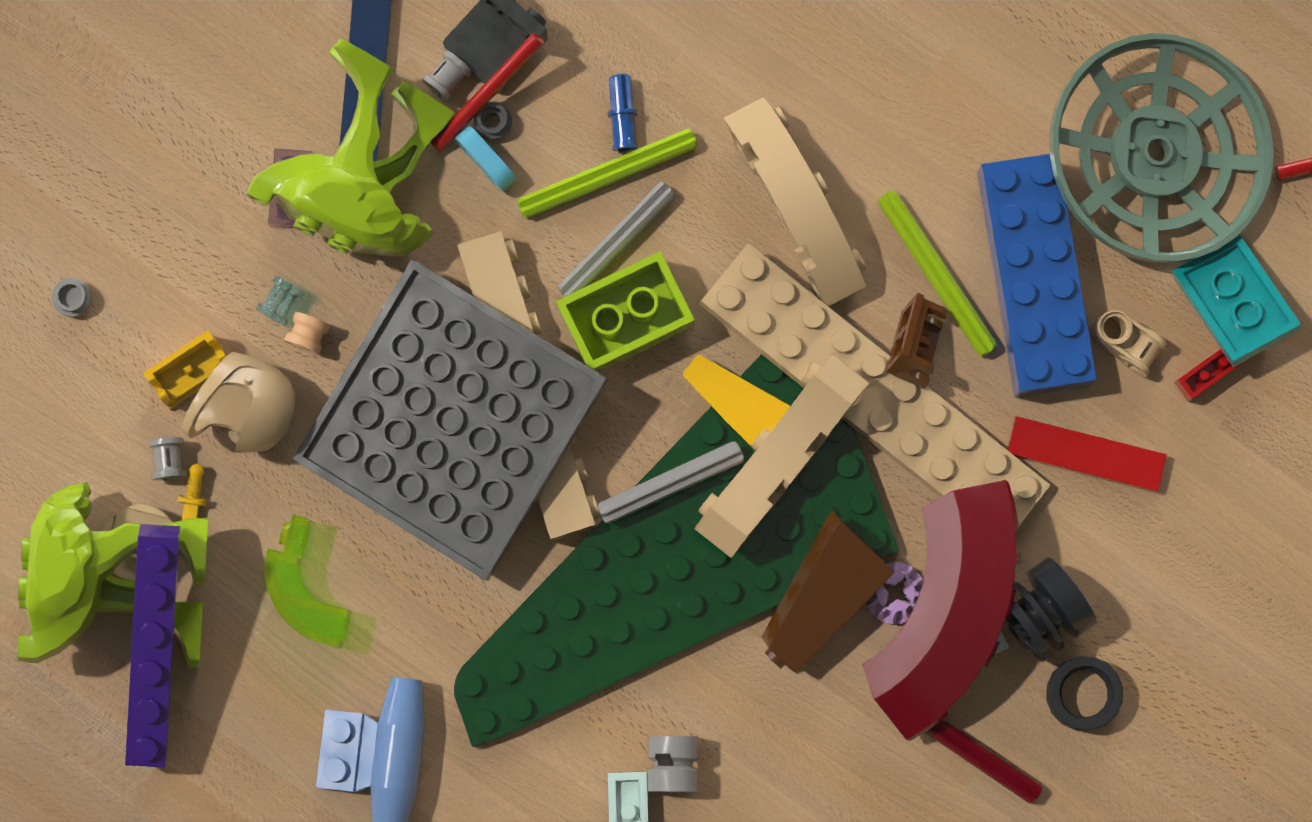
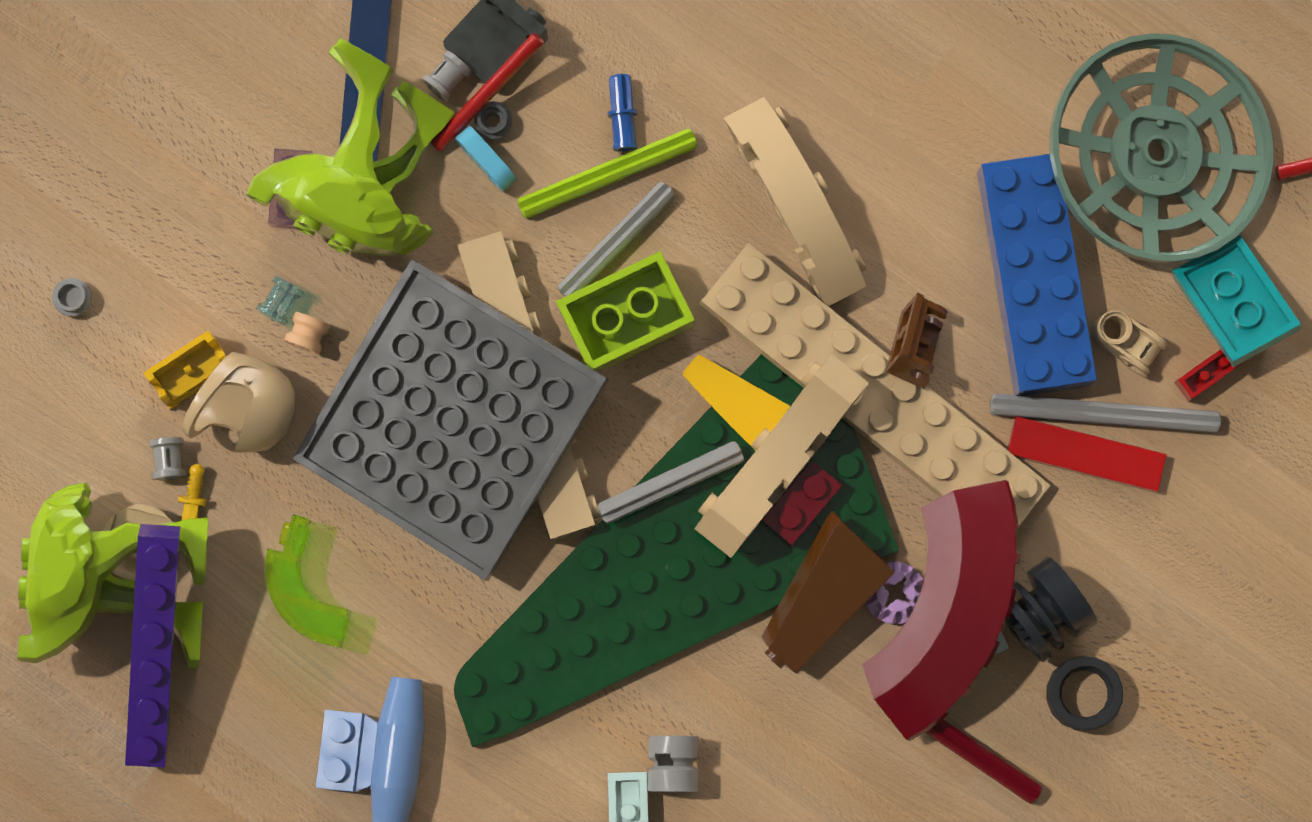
(801, 503): none -> dark red plate
(937, 273): lime axle -> none
(1105, 413): none -> light grey axle

